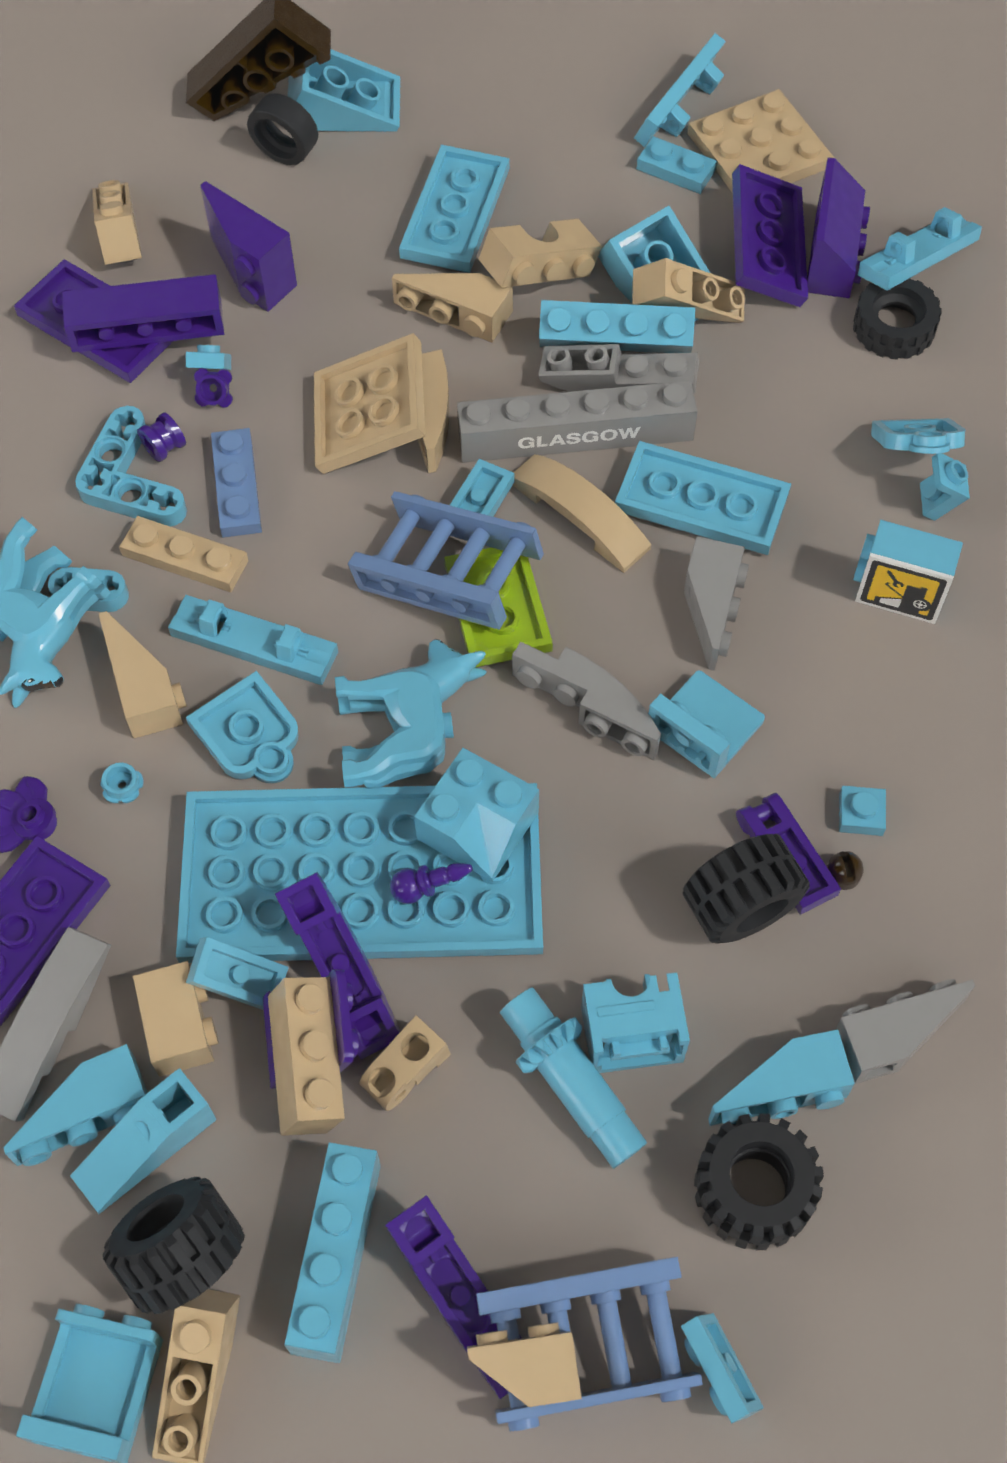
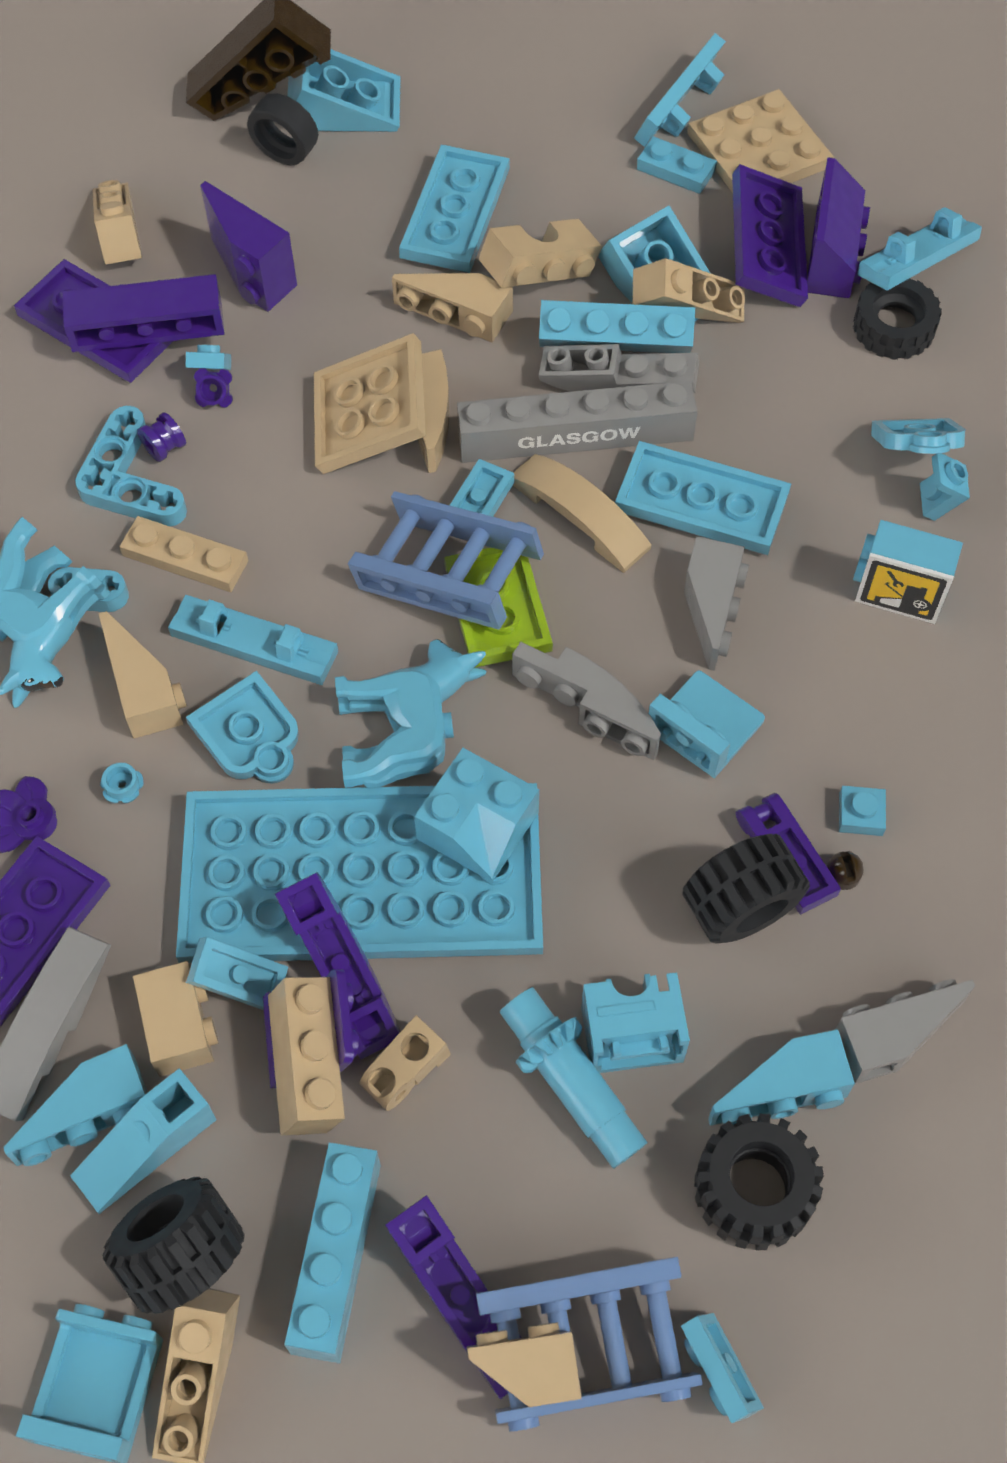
(236, 483): medium blue plate -> none
(410, 884): dark purple bar -> none

